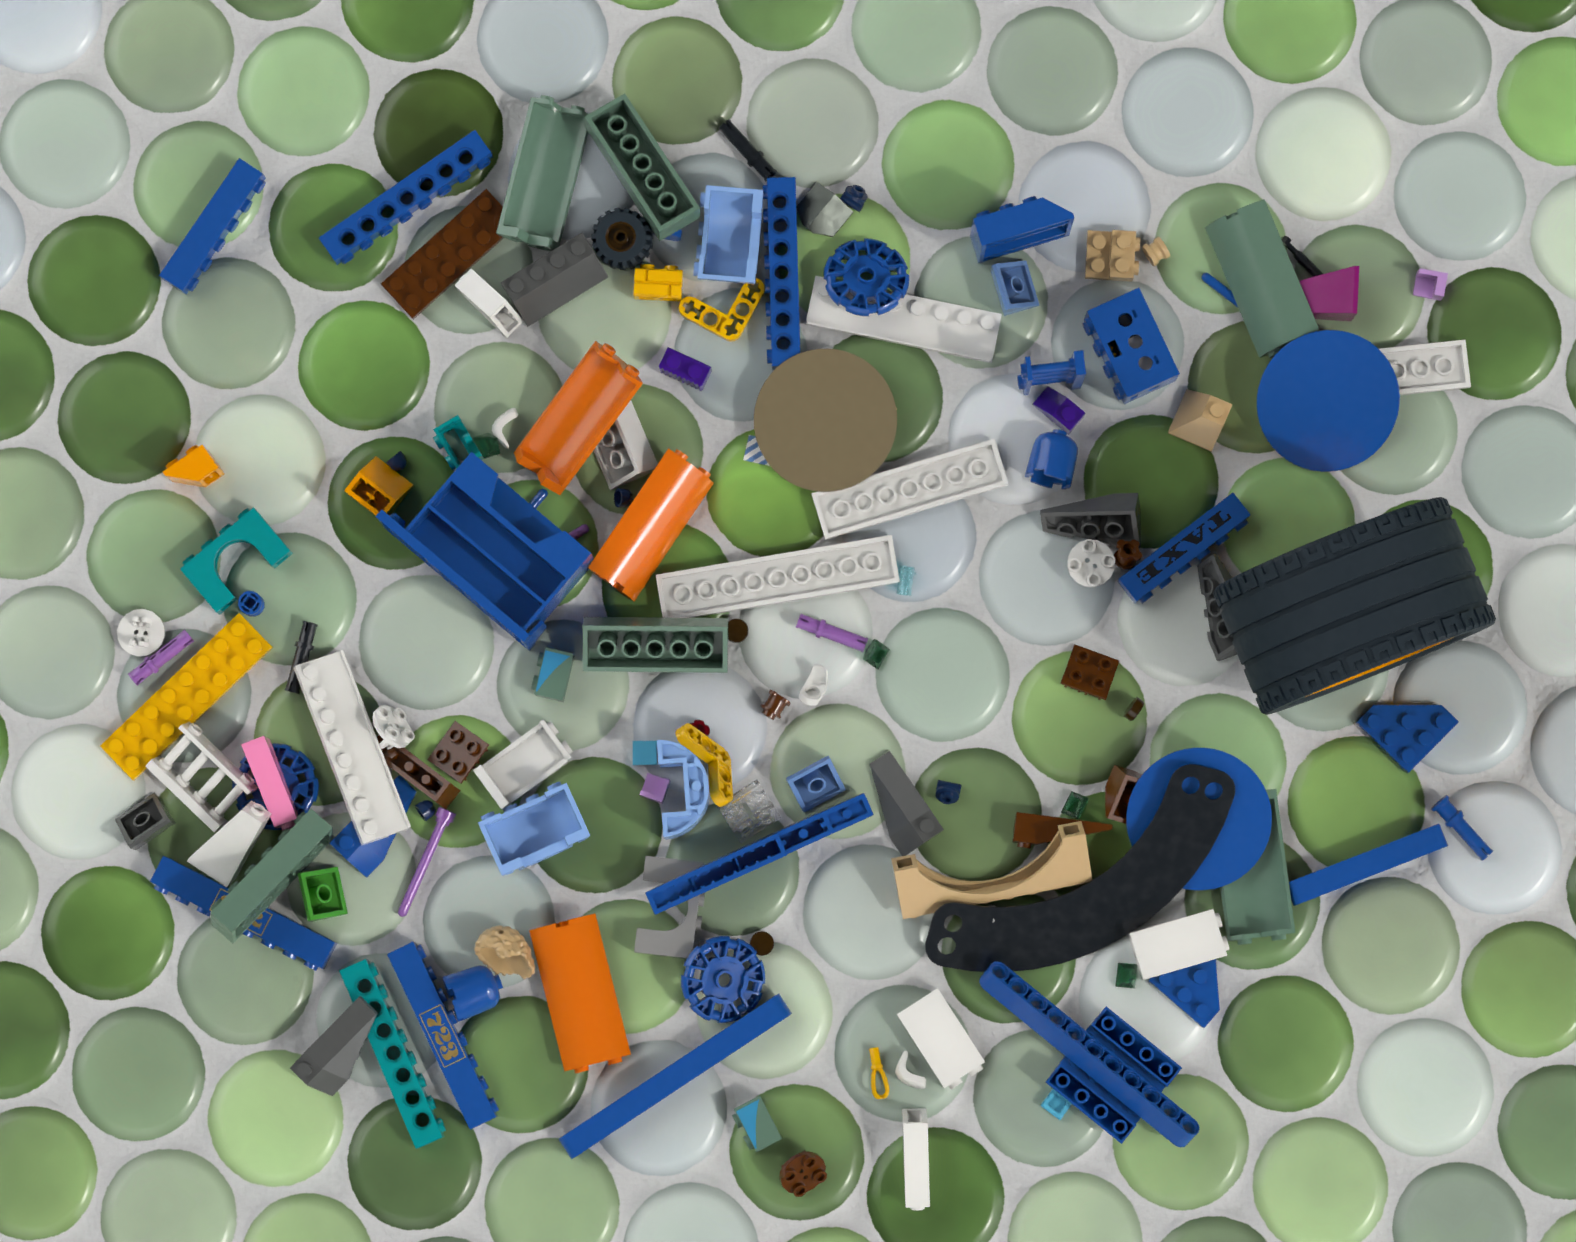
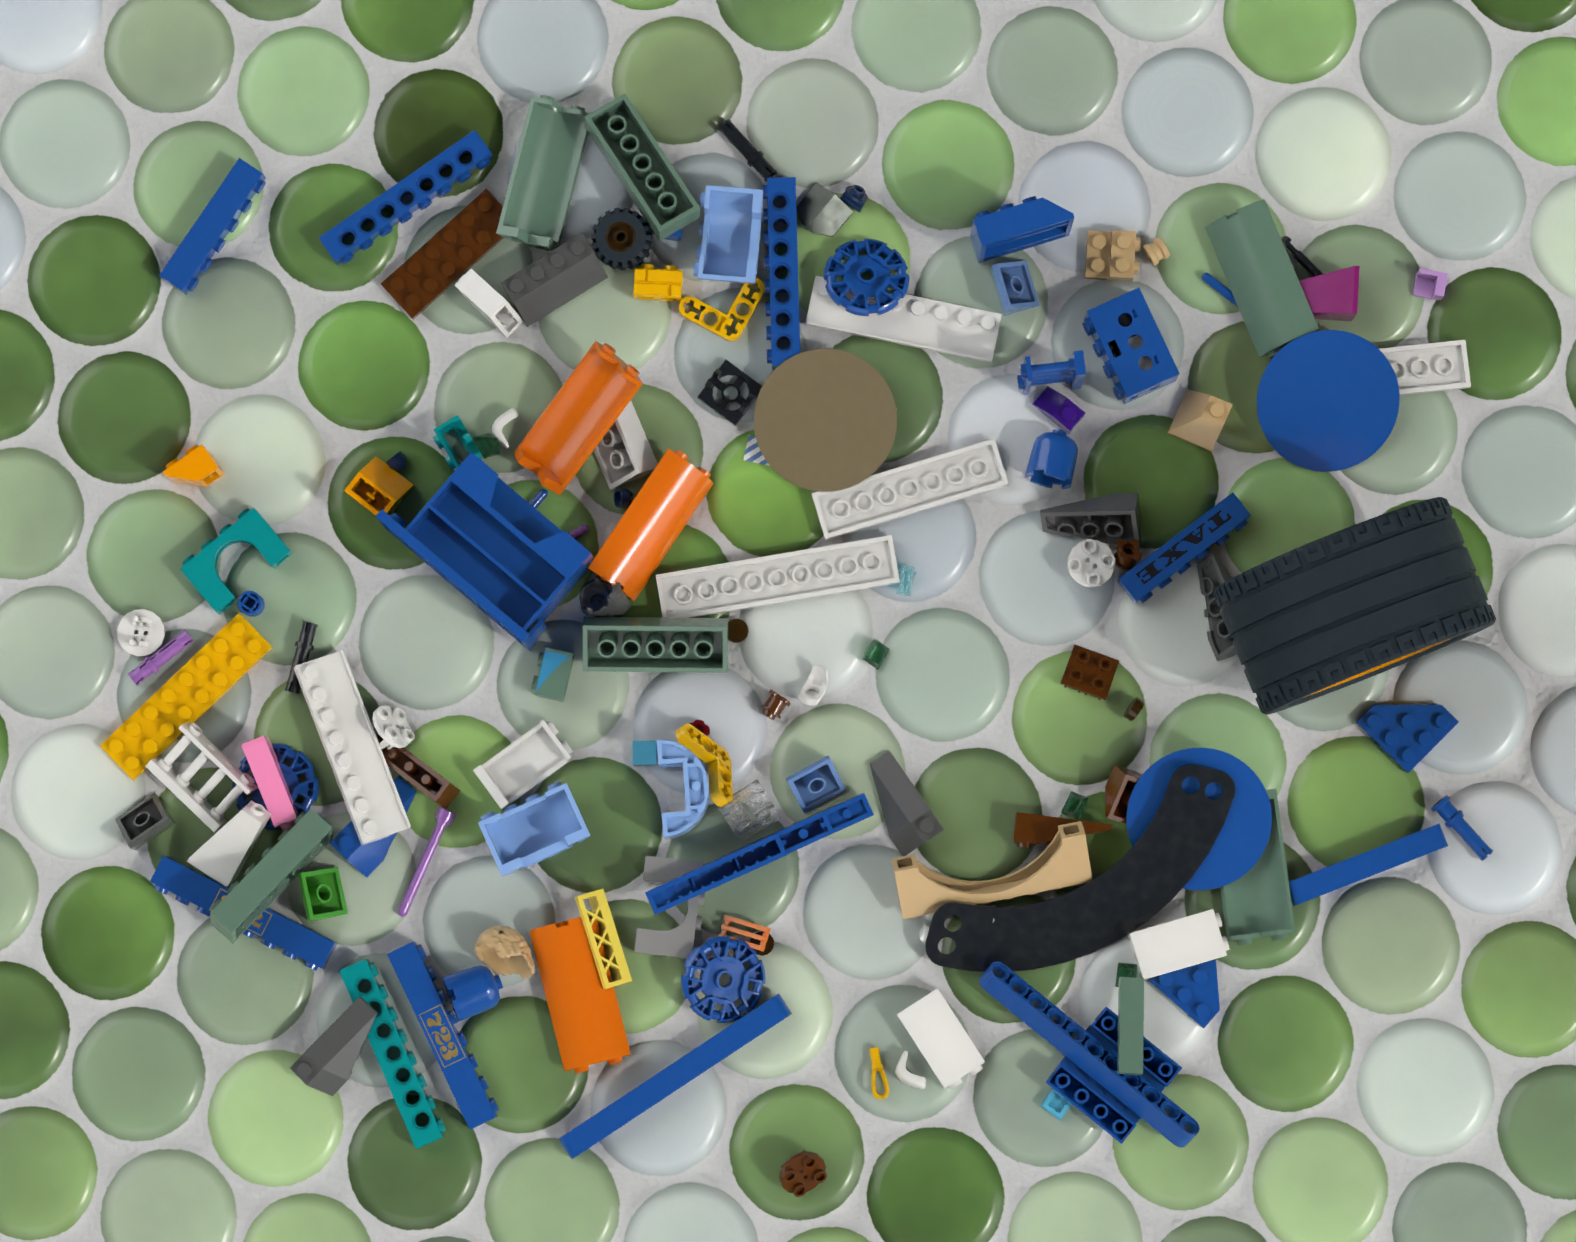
(425, 809): dark blue hinge -> none
(458, 752): reddish brown hinge -> none
(609, 938): none -> light yellow fence
(612, 599): none -> dark grey piece
(655, 788): lavender panel -> none
(685, 369): dark purple brick -> none
(725, 369): none -> black piece
(726, 927): none -> orange tile
(757, 1124): sand green brick -> none
(831, 632): medium lavender pin -> none
(916, 1158): white slope -> none
(947, 792): dark blue plate -> none
(1130, 1026): none -> sand green tile

